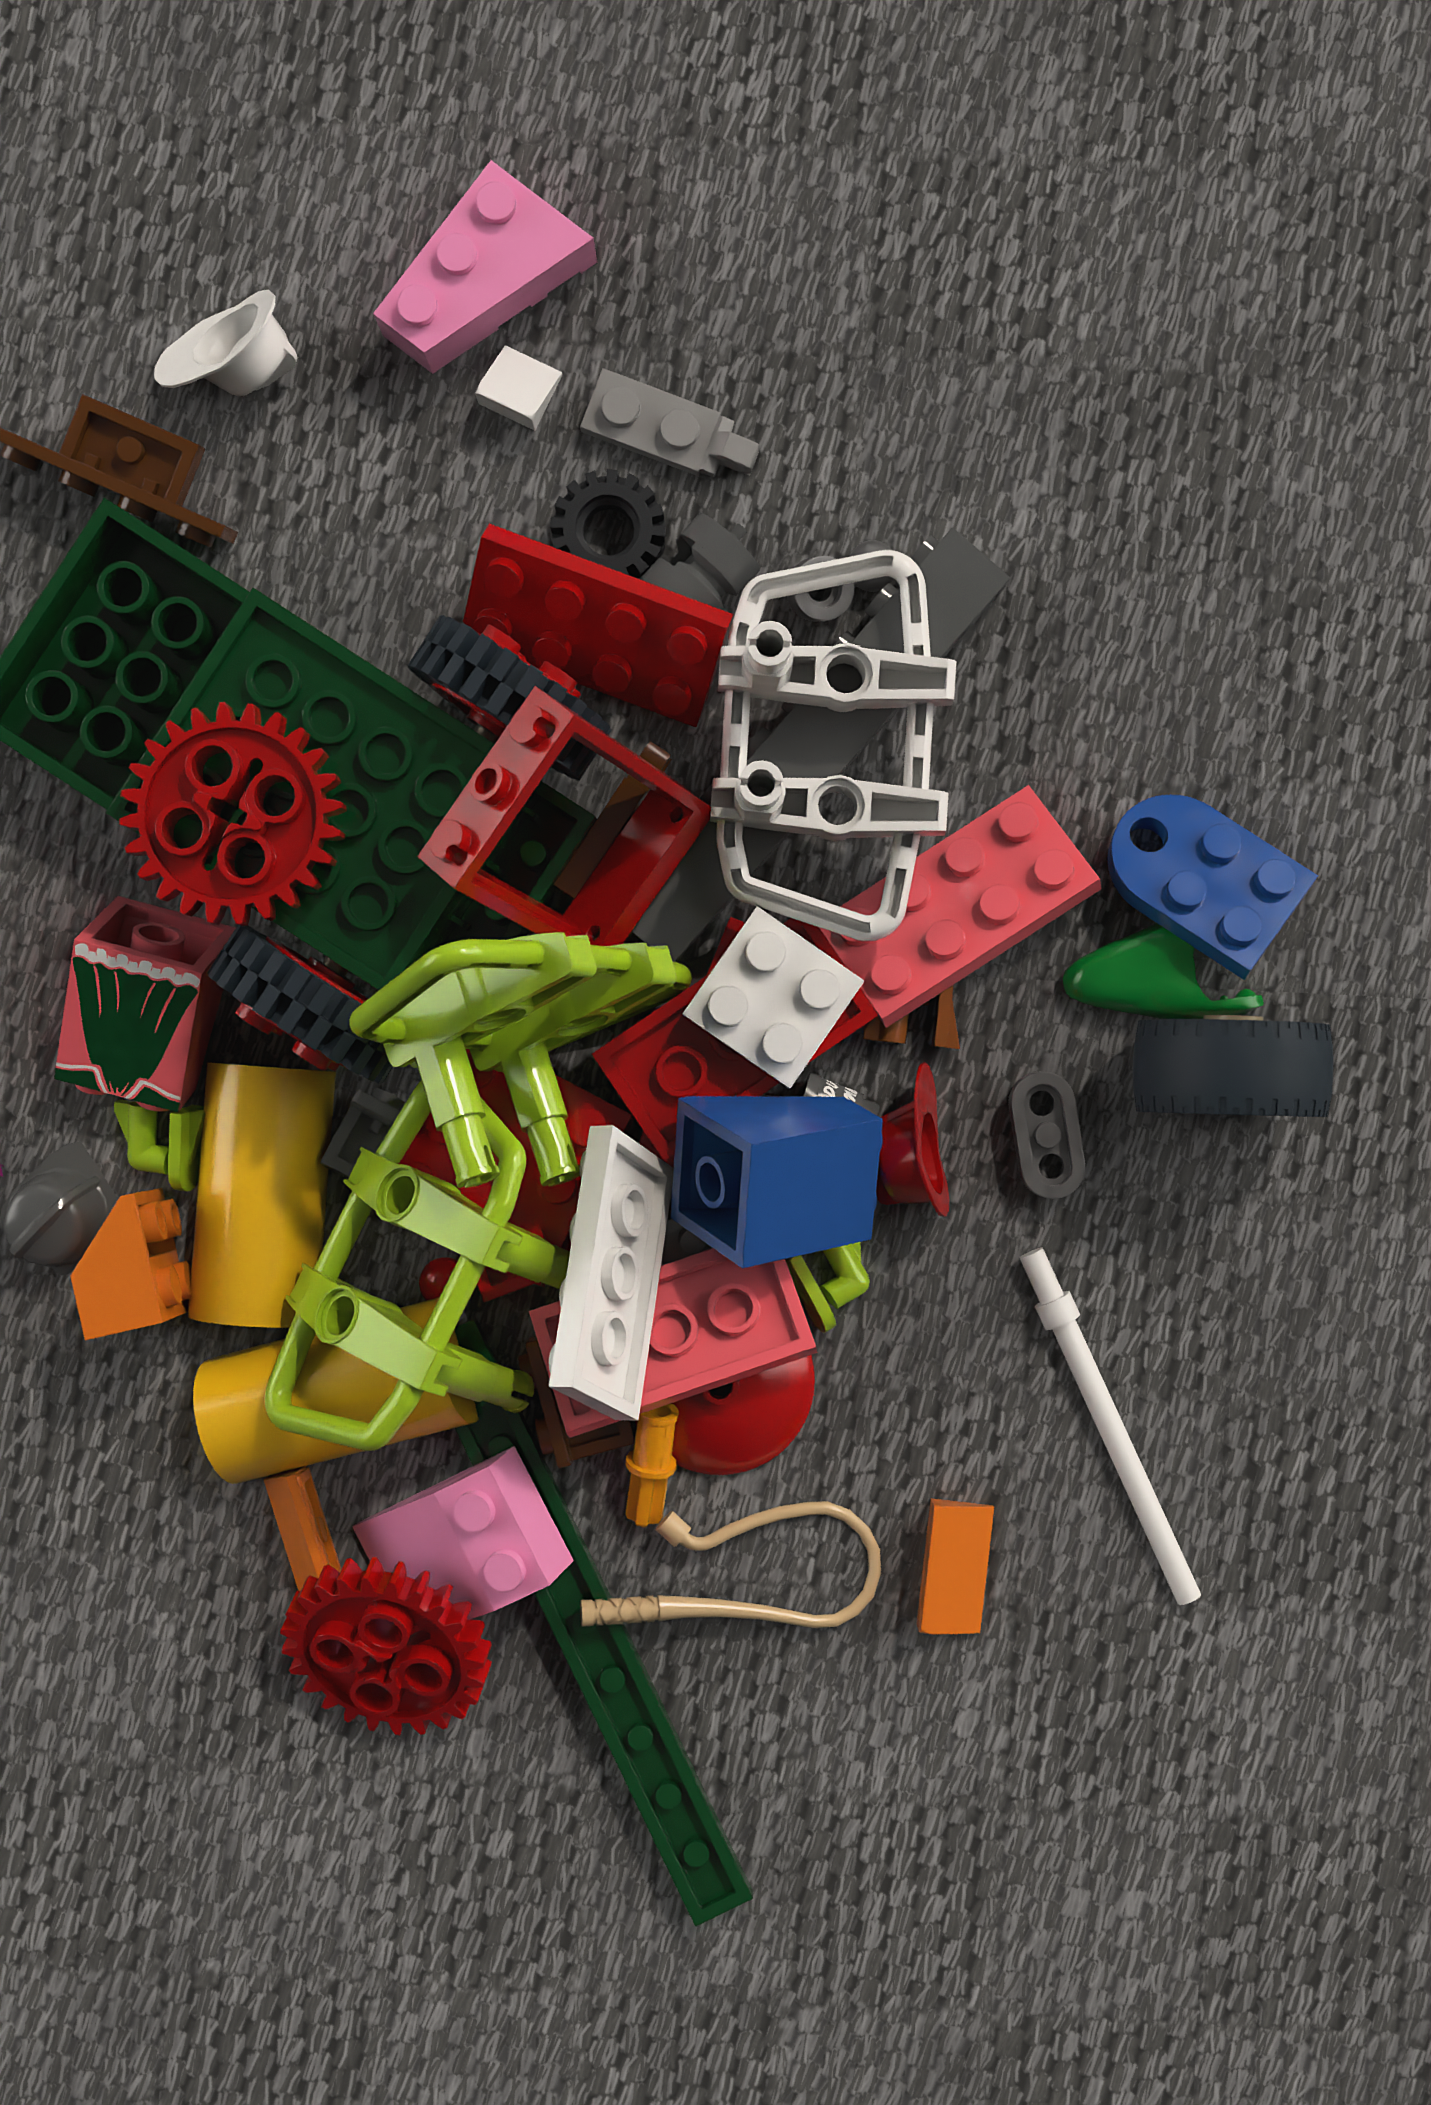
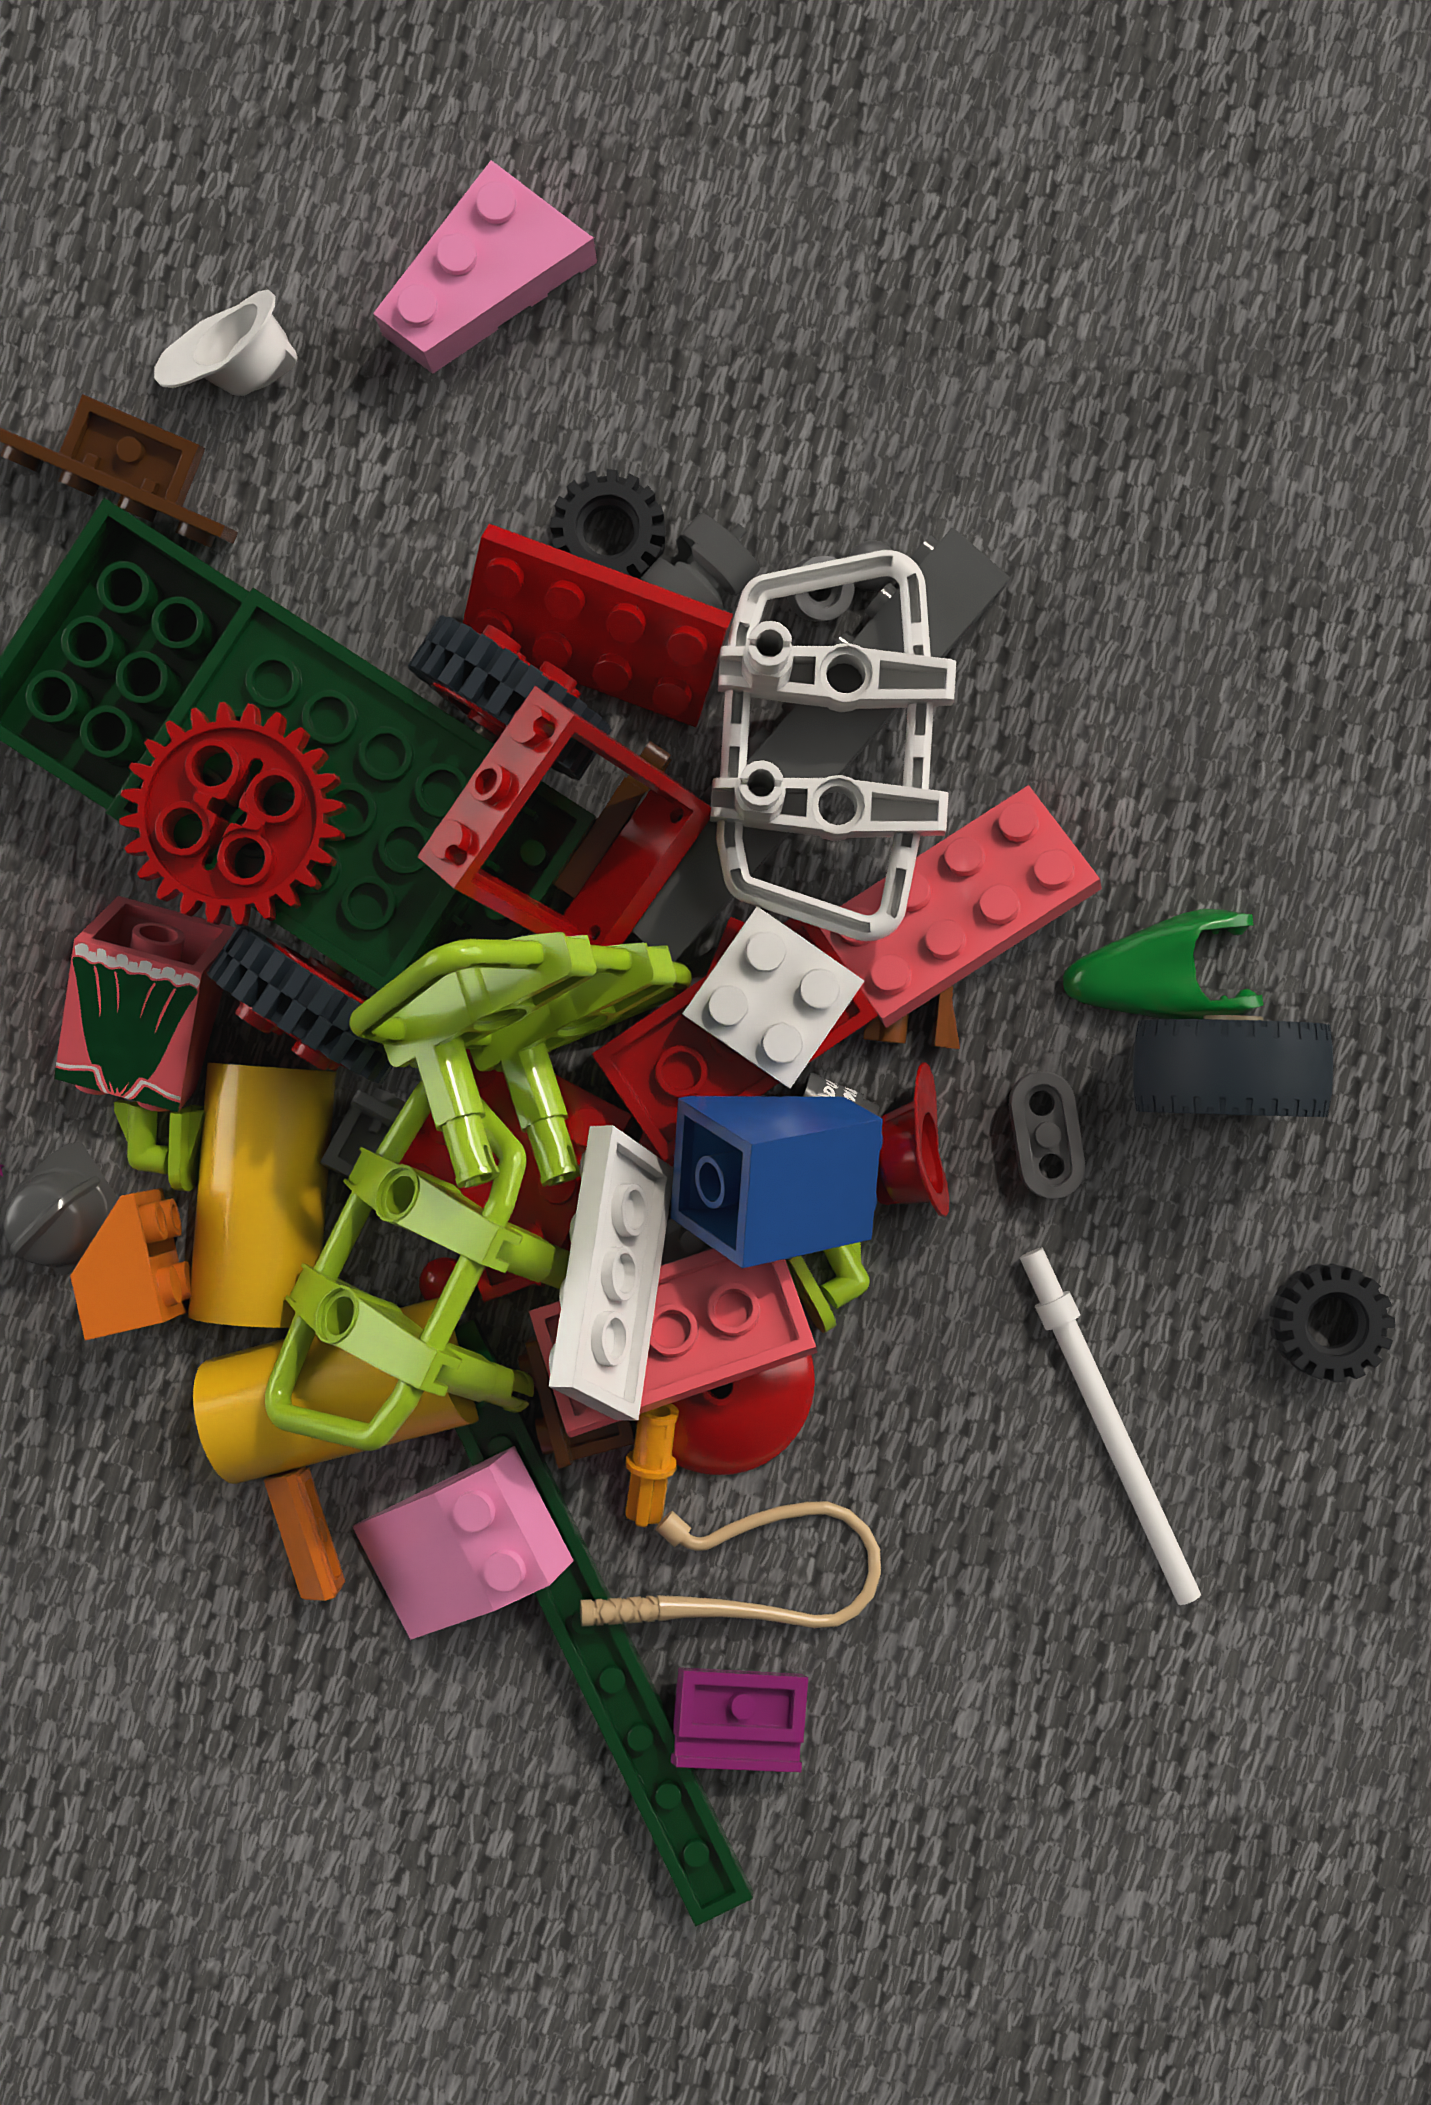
(386, 1646): red gear -> none
(518, 387): white slope -> none
(665, 427): light grey hinge -> none
(739, 1720): none -> magenta plate
(954, 1567): orange slope -> none
(1208, 881): blue plate -> none
(1369, 1327): none -> black tyre

